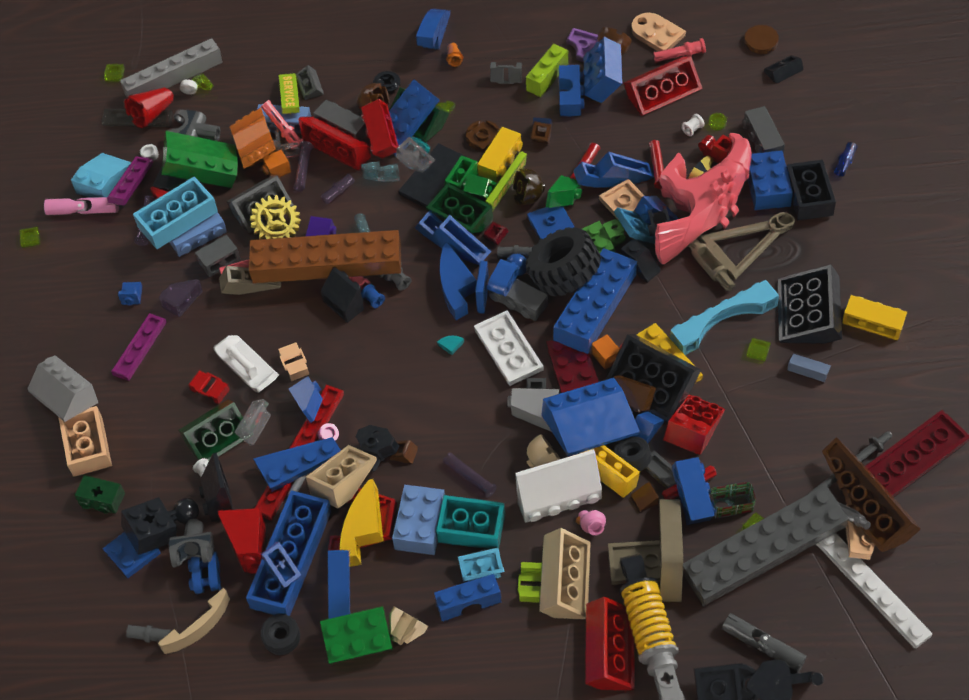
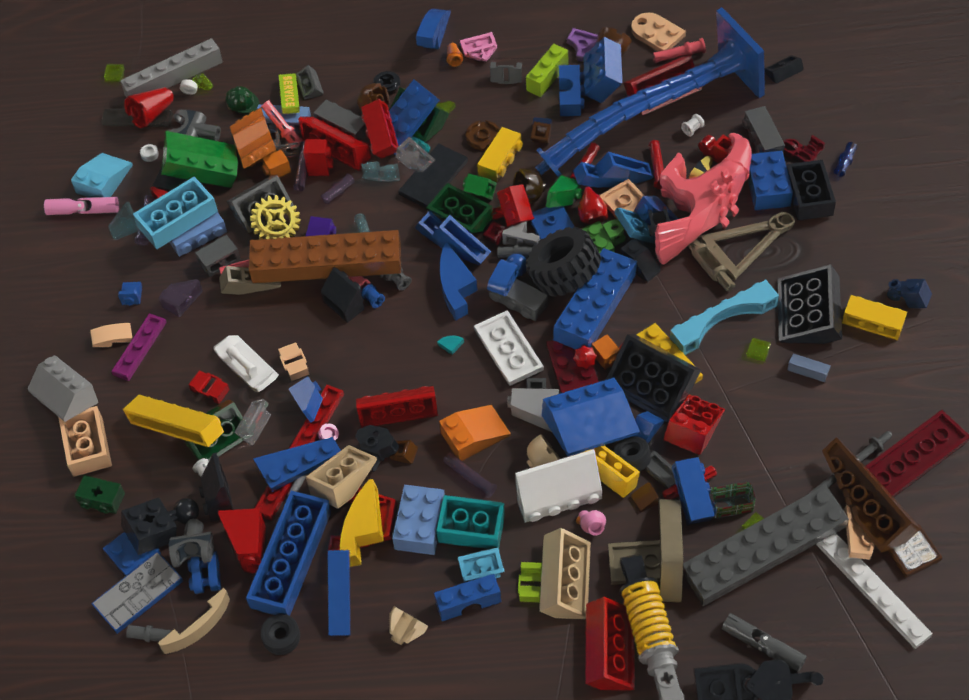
(29, 237): clear neon green tile -> none
(109, 334): none -> light nougat slope
(123, 222): none -> clear light blue slope
(130, 180): magenta tile -> none
(137, 592): none -> light grey tile
(174, 420): none -> yellow brick
(241, 100): none -> dark green piece
(280, 564): blue slope -> none
(317, 157): none -> red brick
(356, 635): green brick -> none
(397, 406): none -> red slope
(461, 170): green brick -> none
(473, 430): none -> orange slope
(479, 47): none -> bright pink slope
(481, 287): blue tile -> none
(506, 181): lime tile -> none
(513, 206): none -> red brick
(518, 236): none -> light grey slope
(585, 357): none -> red piece
(592, 207): none -> red piece
(637, 393): reddish brown slope -> none
(717, 121): clear neon green tile -> none
(735, 54): none -> blue plant
(761, 39): reddish brown tile -> none
(805, 153): none -> dark red piece
(854, 516): flat silver piece -> none
(914, 291): none -> dark blue brick
(915, 554): none -> tile

